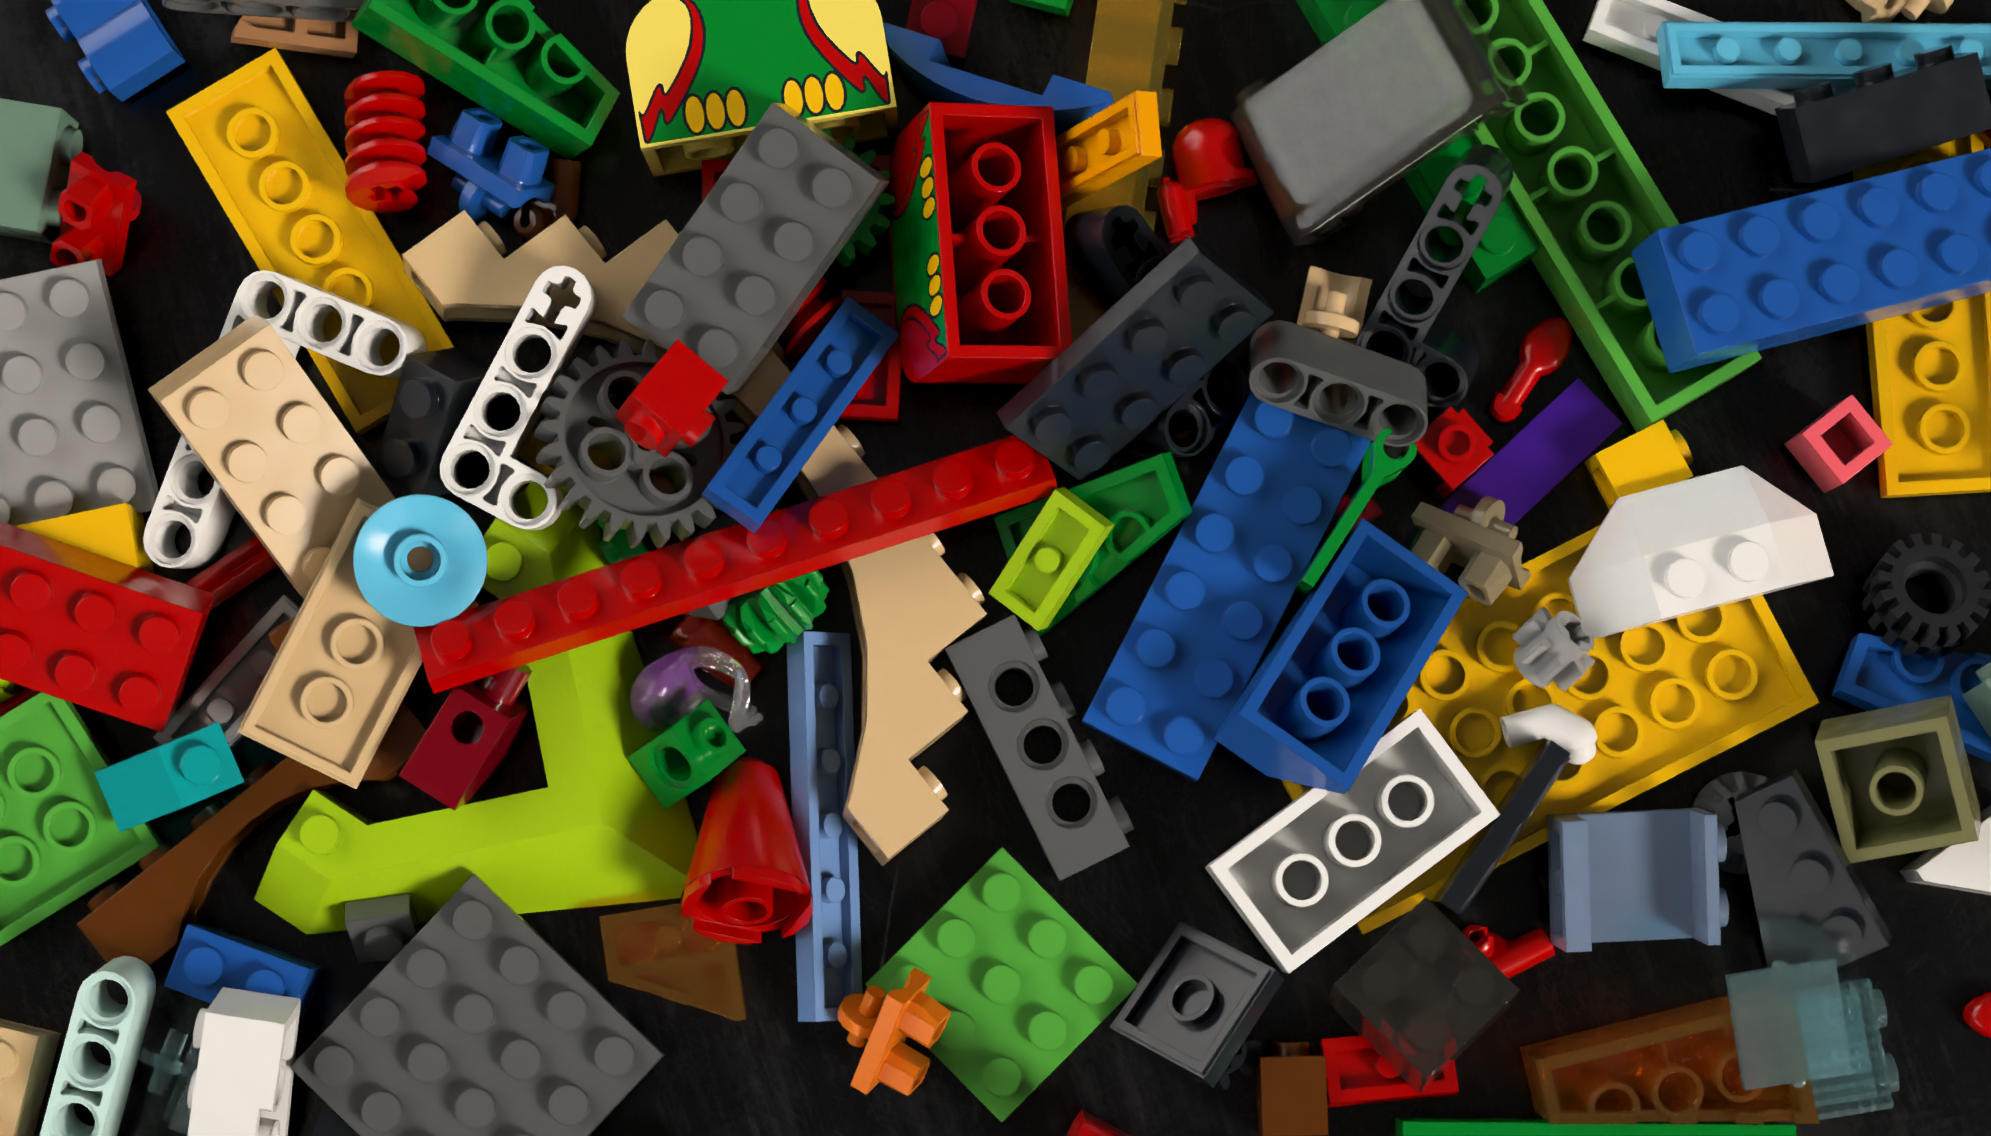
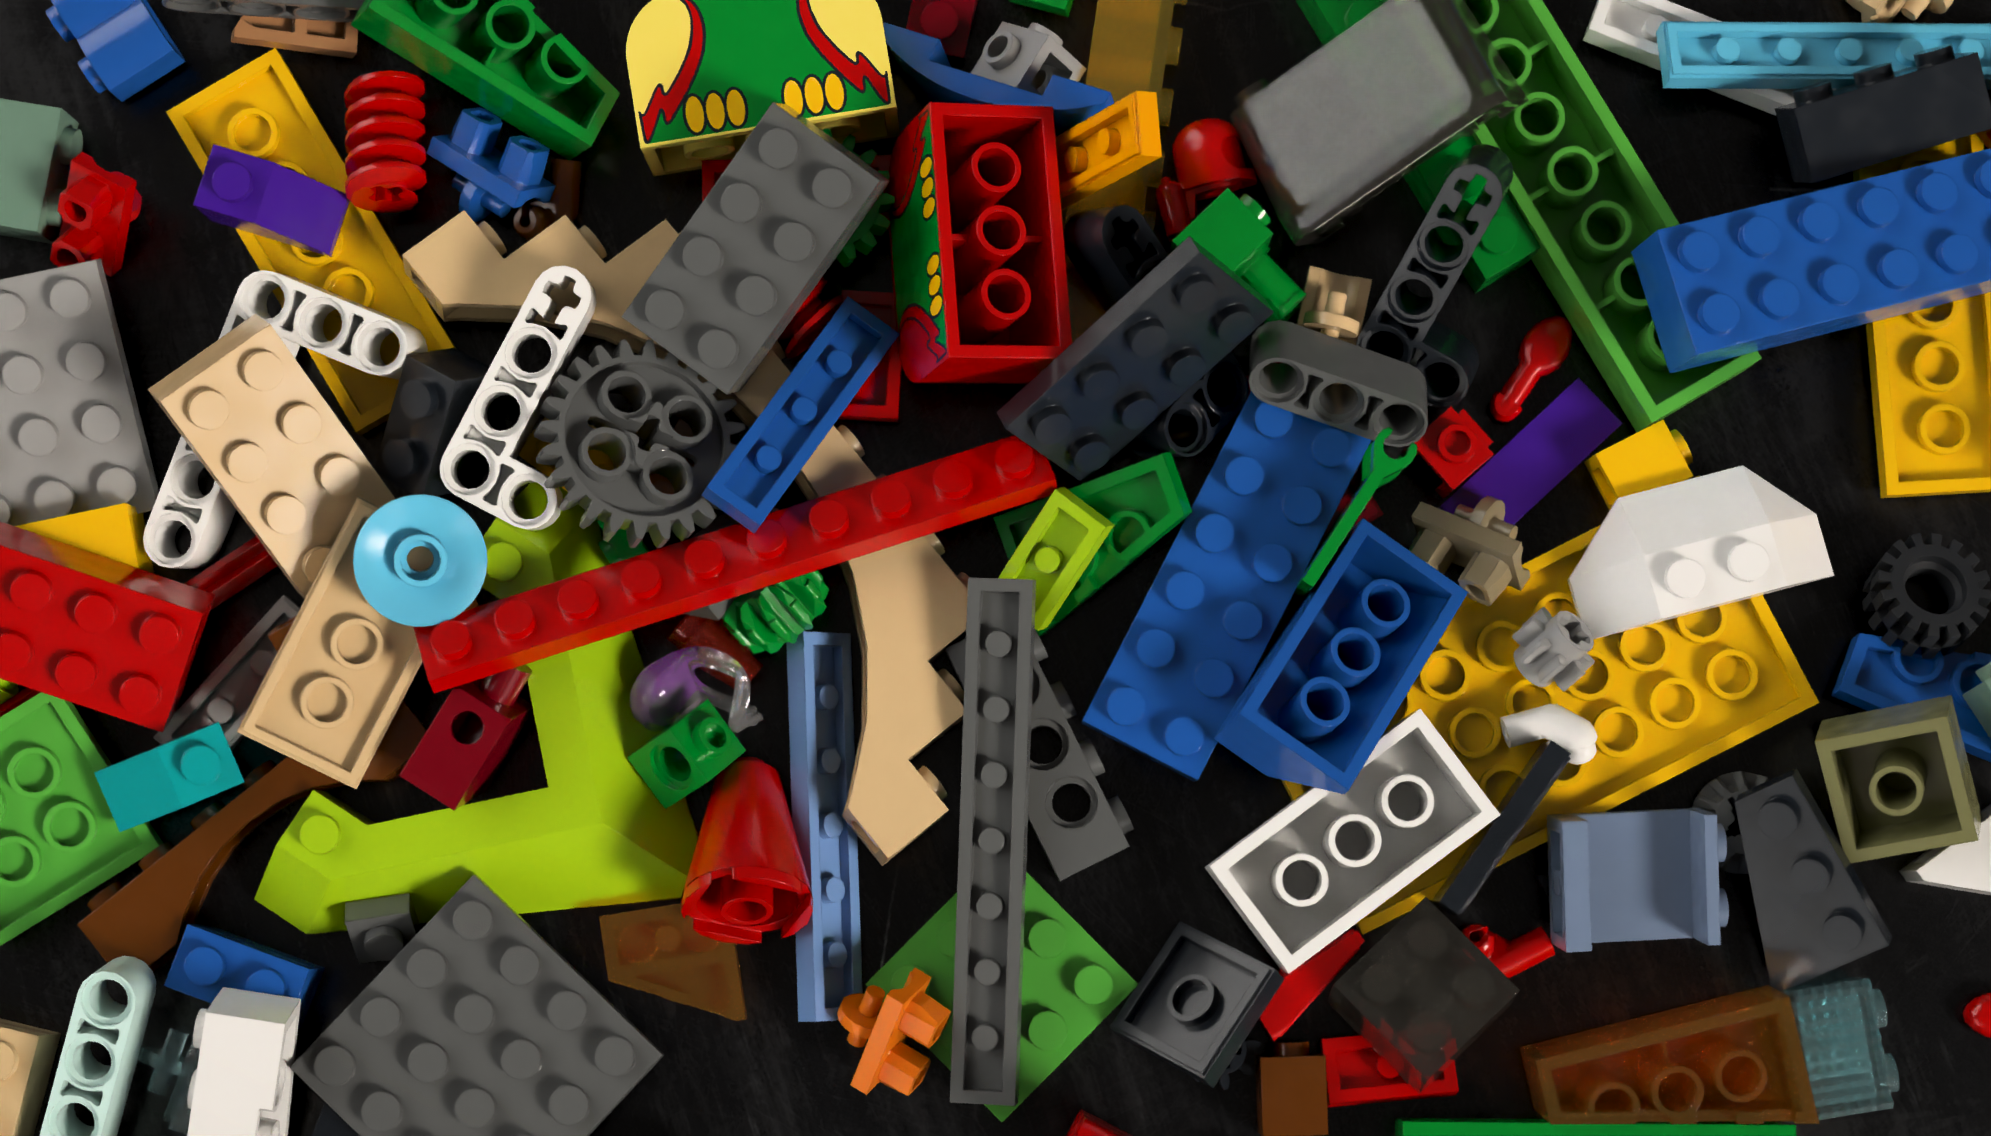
(270, 201): none -> dark purple slope
(672, 401): red brick -> none
(993, 841): none -> dark grey plate
(1026, 58): none -> light grey brick
(1239, 238): none -> green brick
(1307, 982): none -> red slope
(1788, 1023): clear light blue piece -> none
(1838, 444): coral brick -> none

